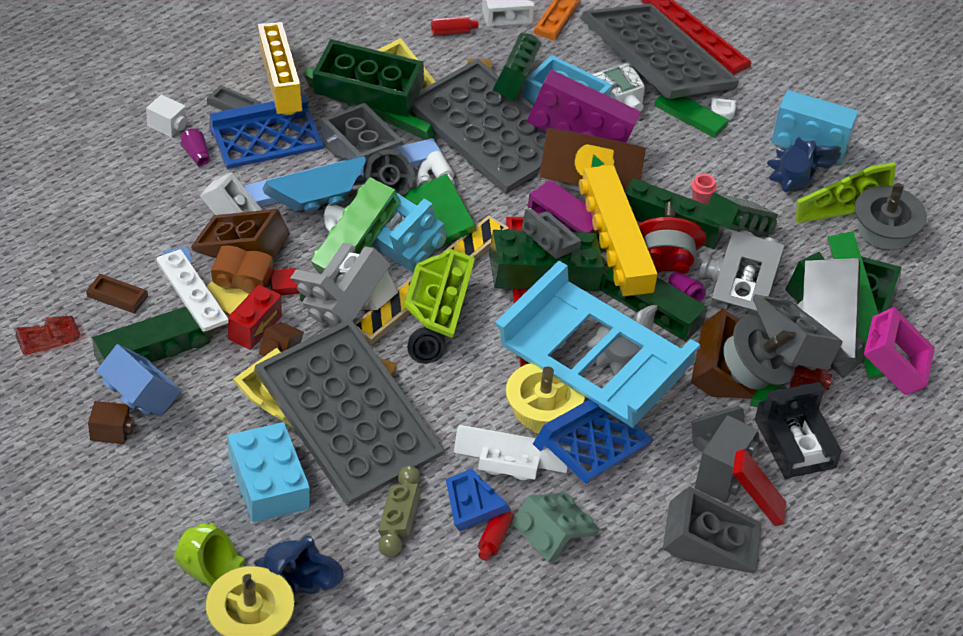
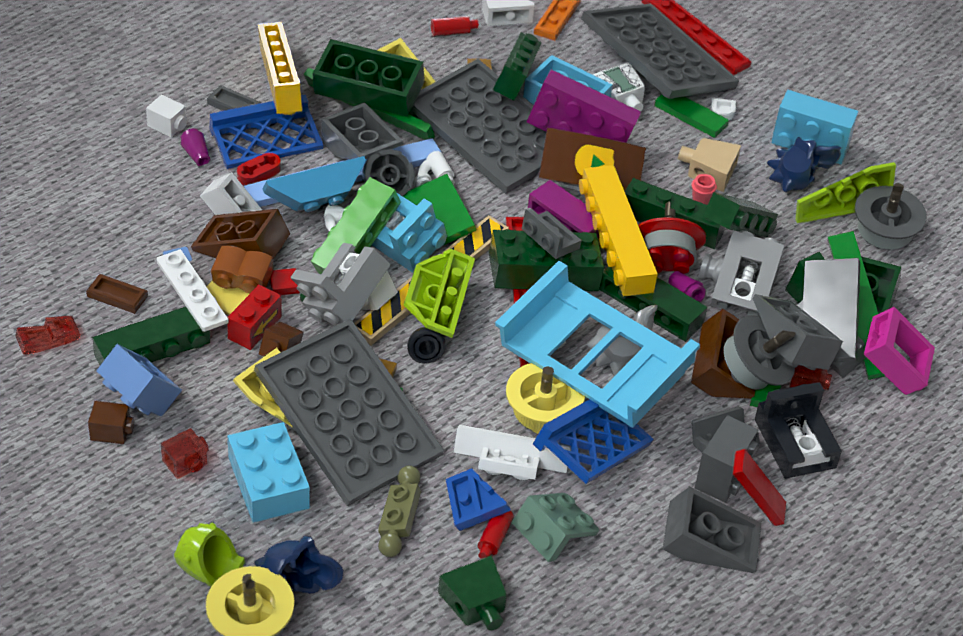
(184, 453): none -> clear red brick
(259, 169): none -> red beam
(475, 593): none -> dark green torso
(712, 158): none -> tan torso

